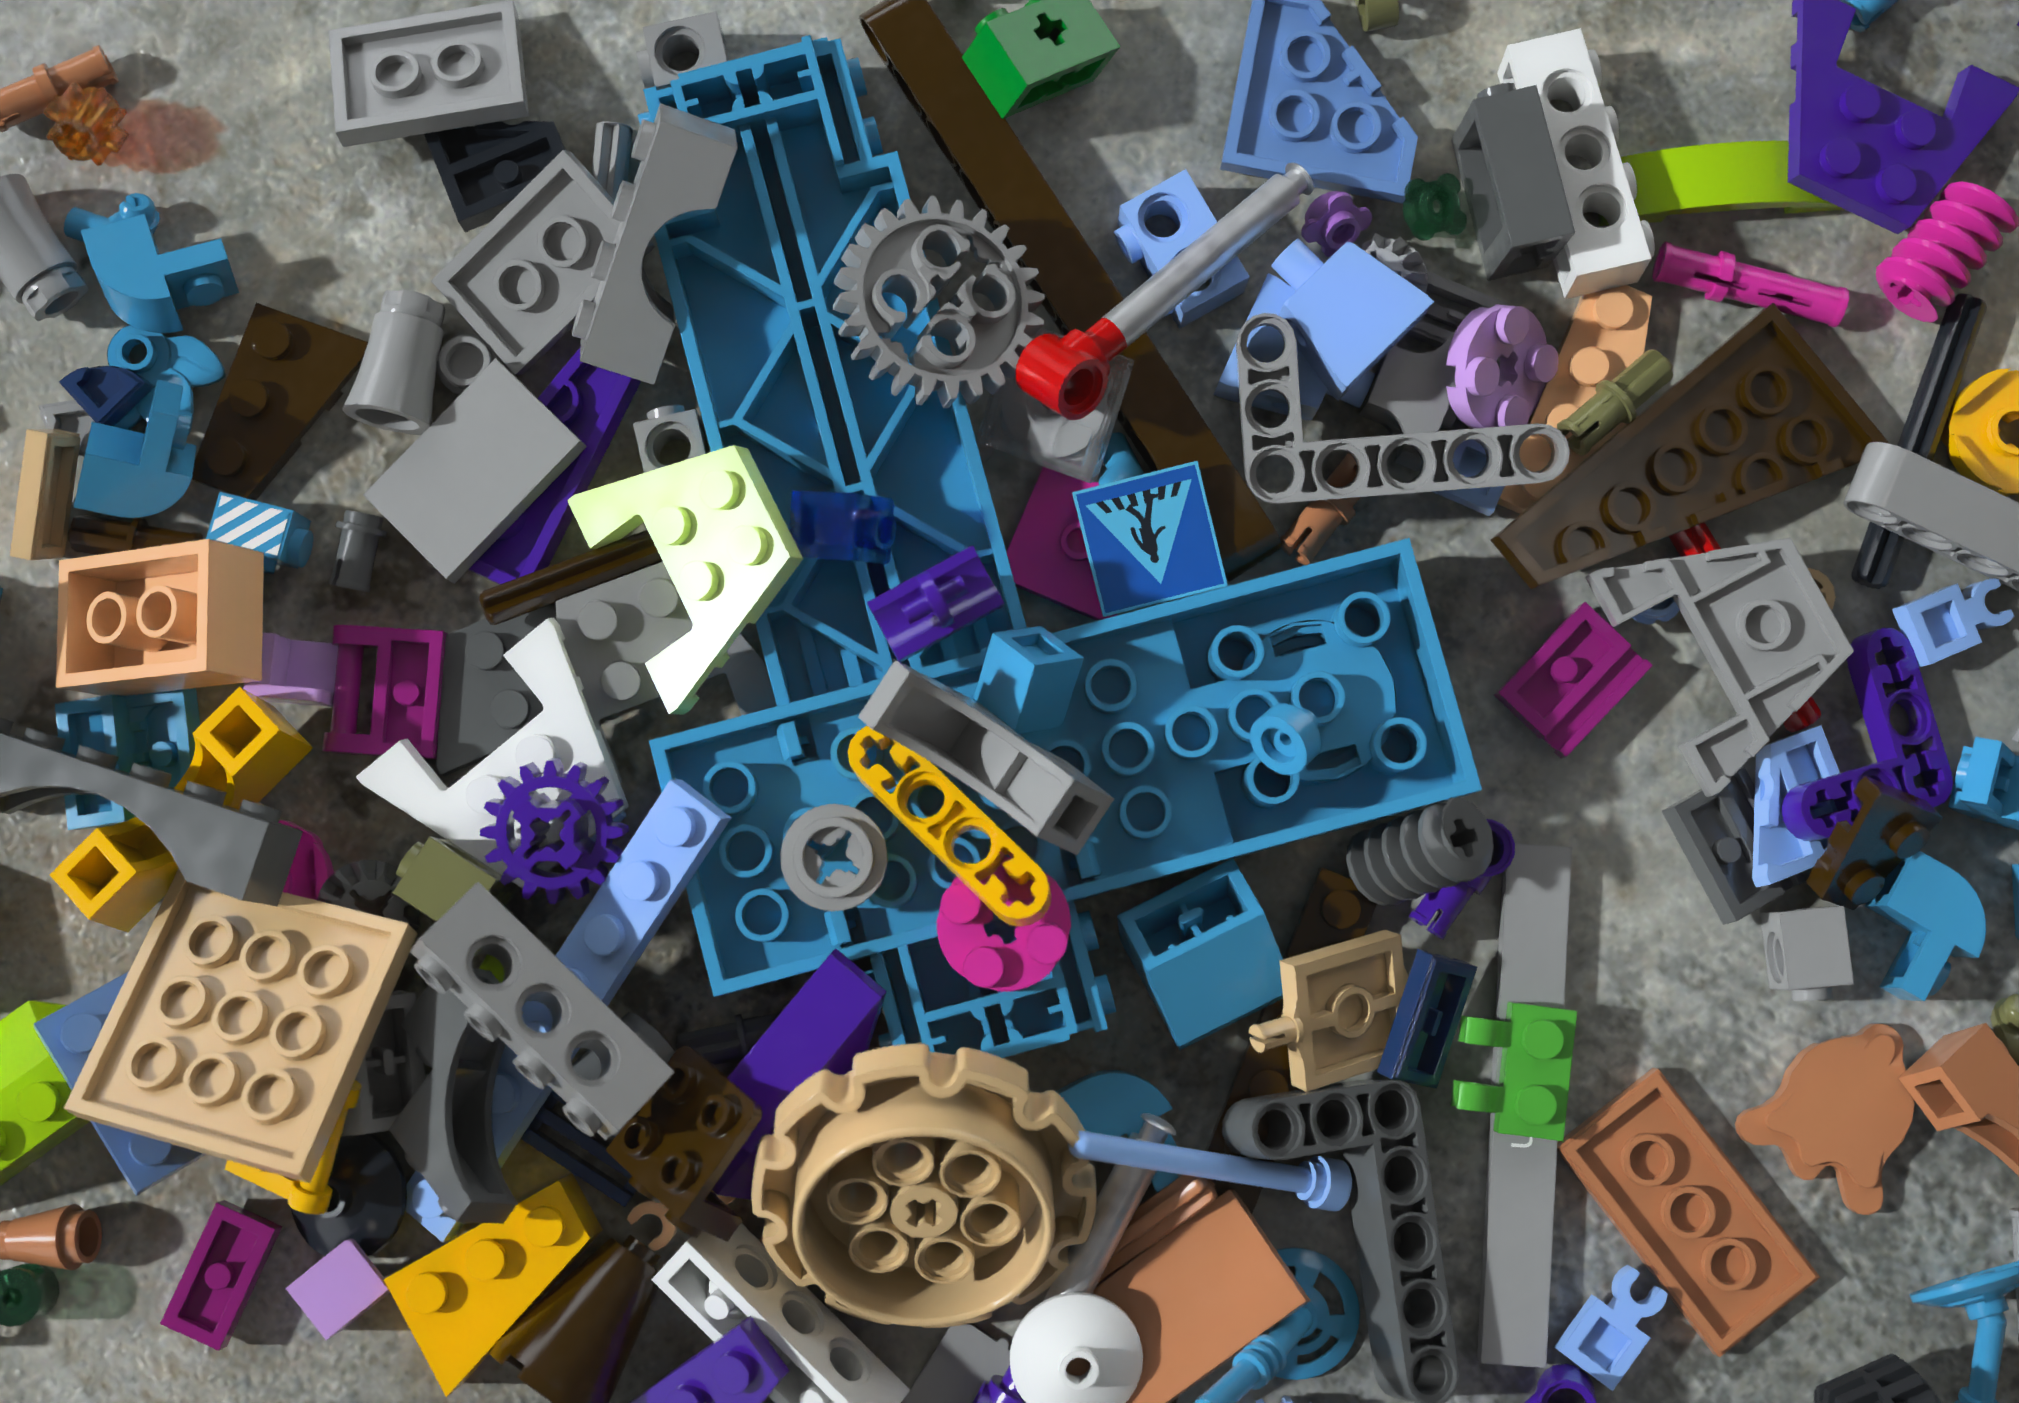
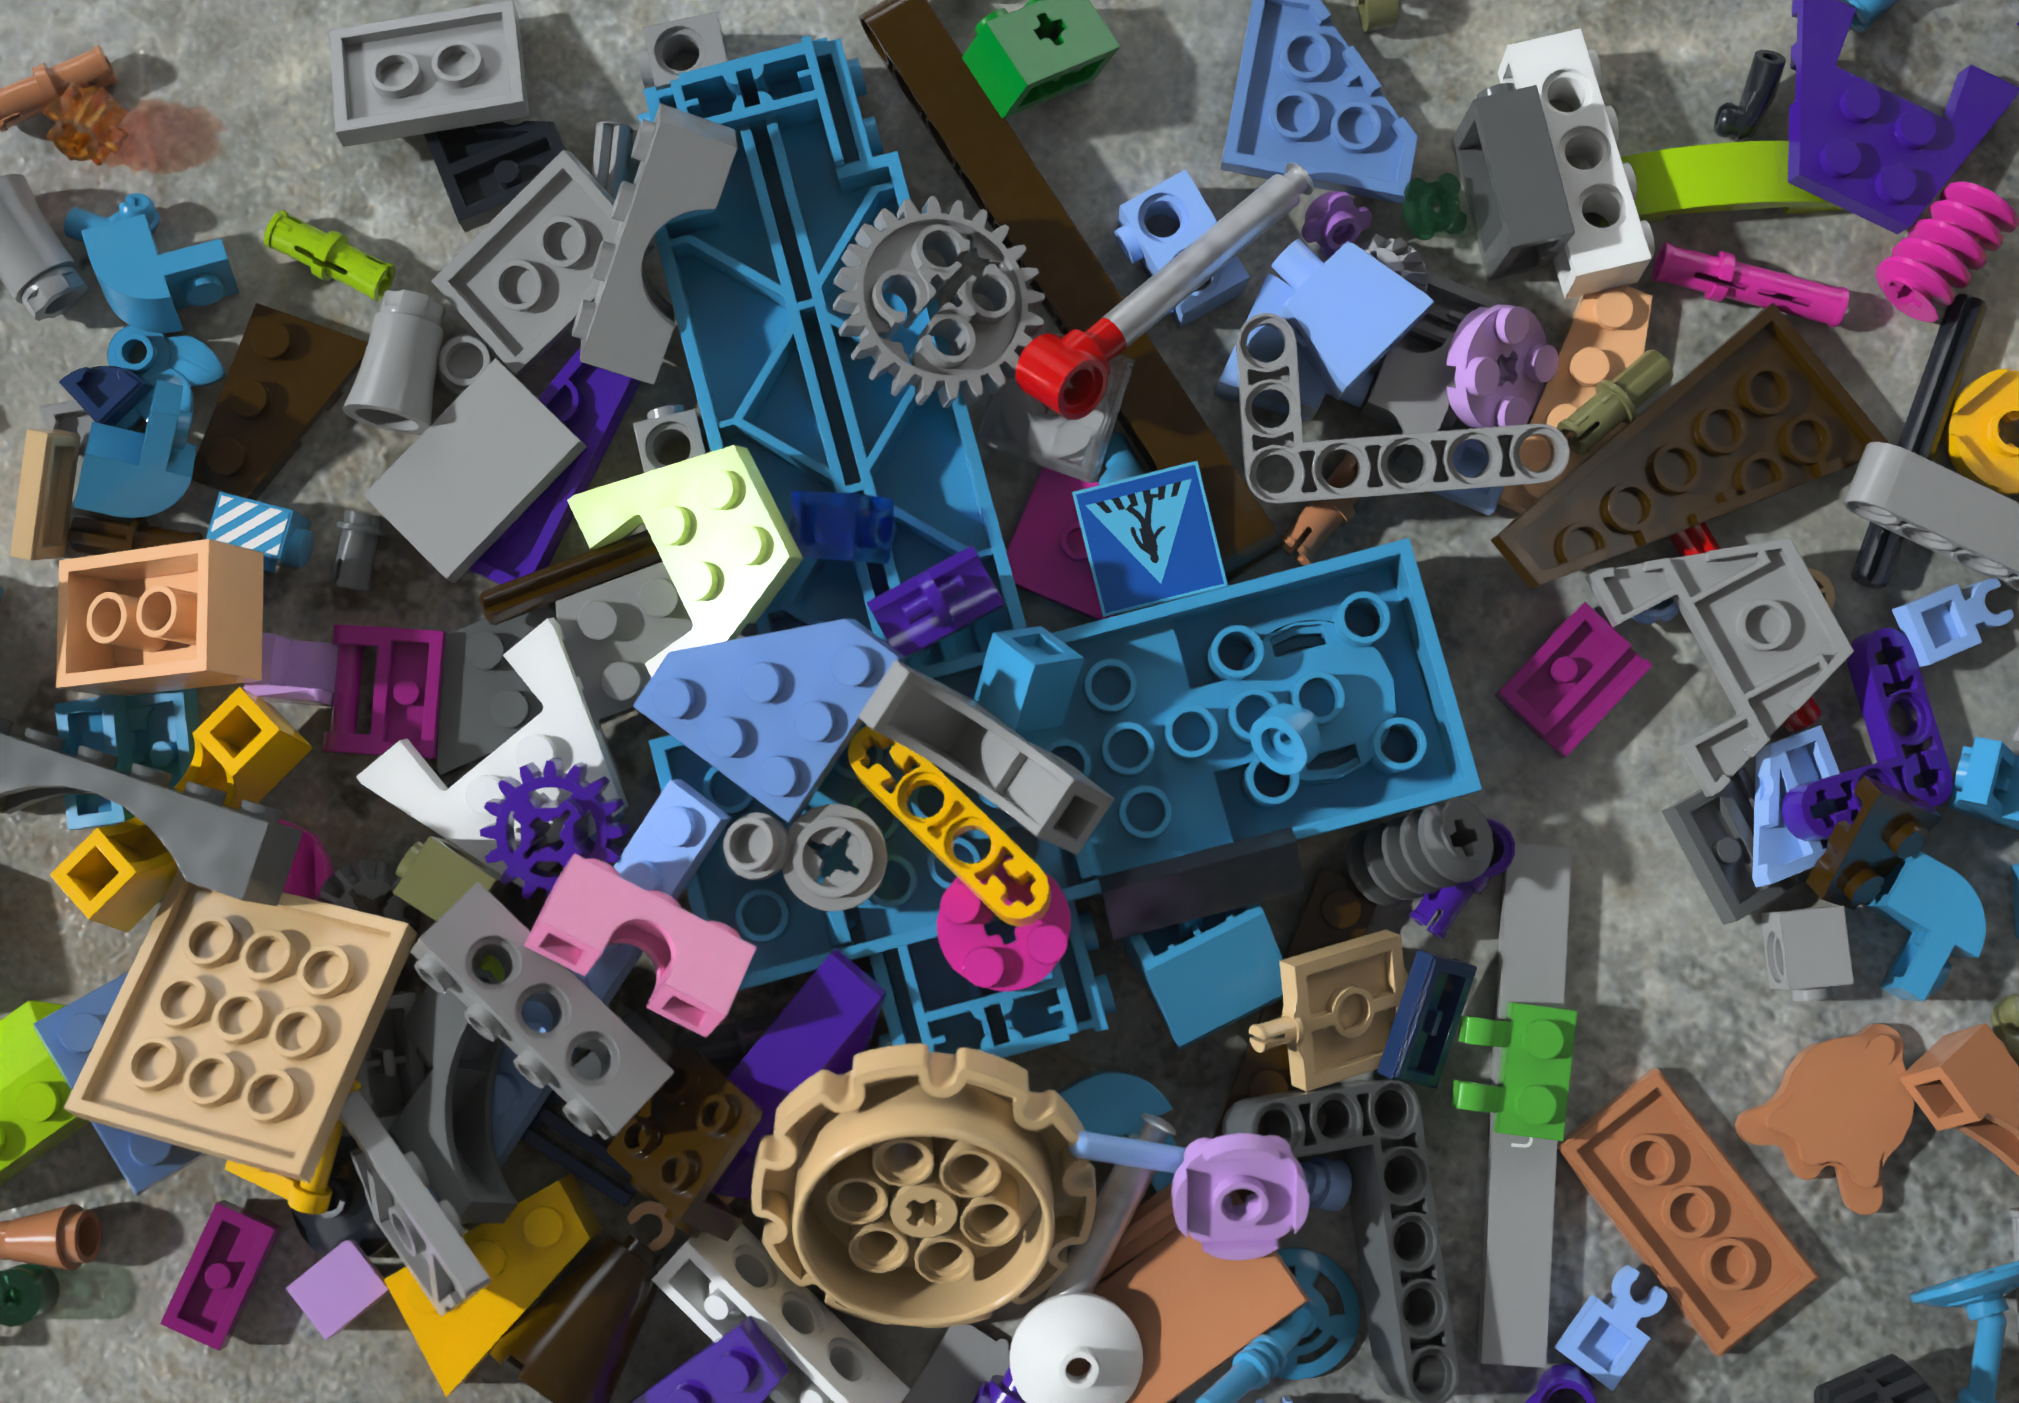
(329, 255): none -> lime pin
(416, 1225): none -> light grey wing
(694, 959): none -> bright pink arch
(756, 846): none -> light grey plate
(771, 705): none -> medium blue plate
(1202, 883): none -> black tile
(1232, 1163): none -> lavender plate
(1756, 98): none -> black arm

